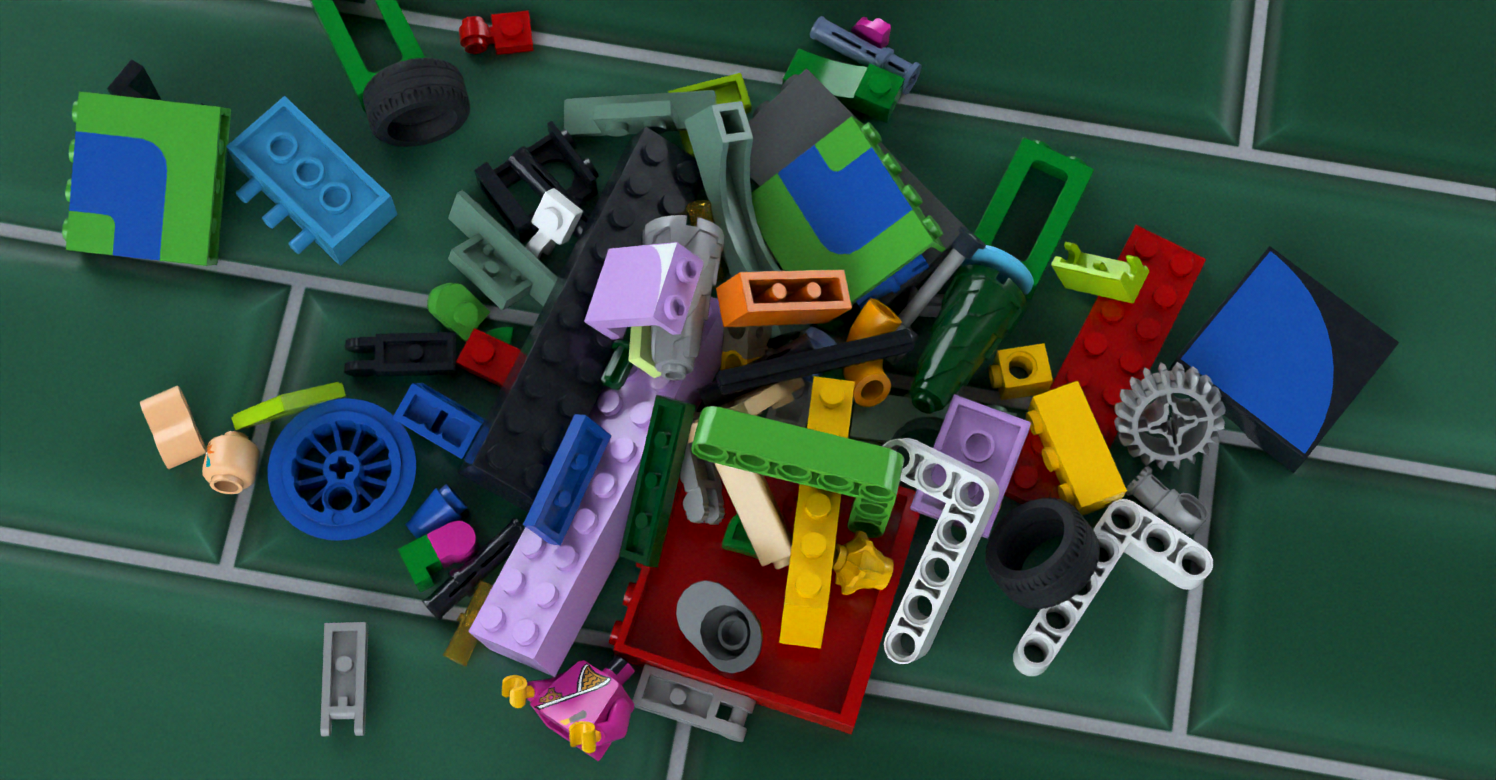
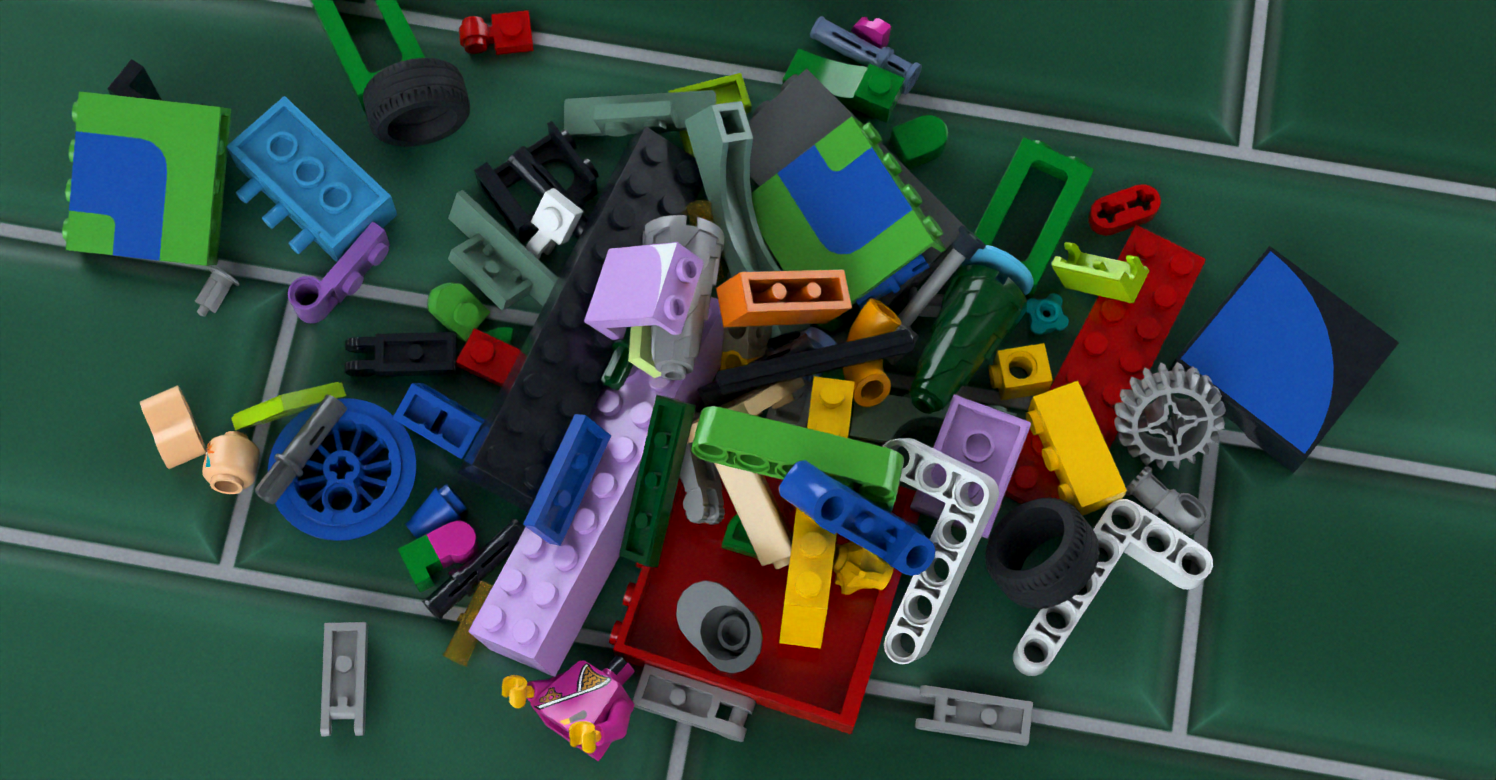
(214, 291): none -> light grey piece
(300, 449): none -> dark grey axle
(342, 279): none -> medium lavender plate
(857, 518): none -> blue plate
(919, 140): none -> green piece
(978, 715): none -> light grey hinge
(1038, 322): none -> teal plate
(1121, 202): none -> red beam

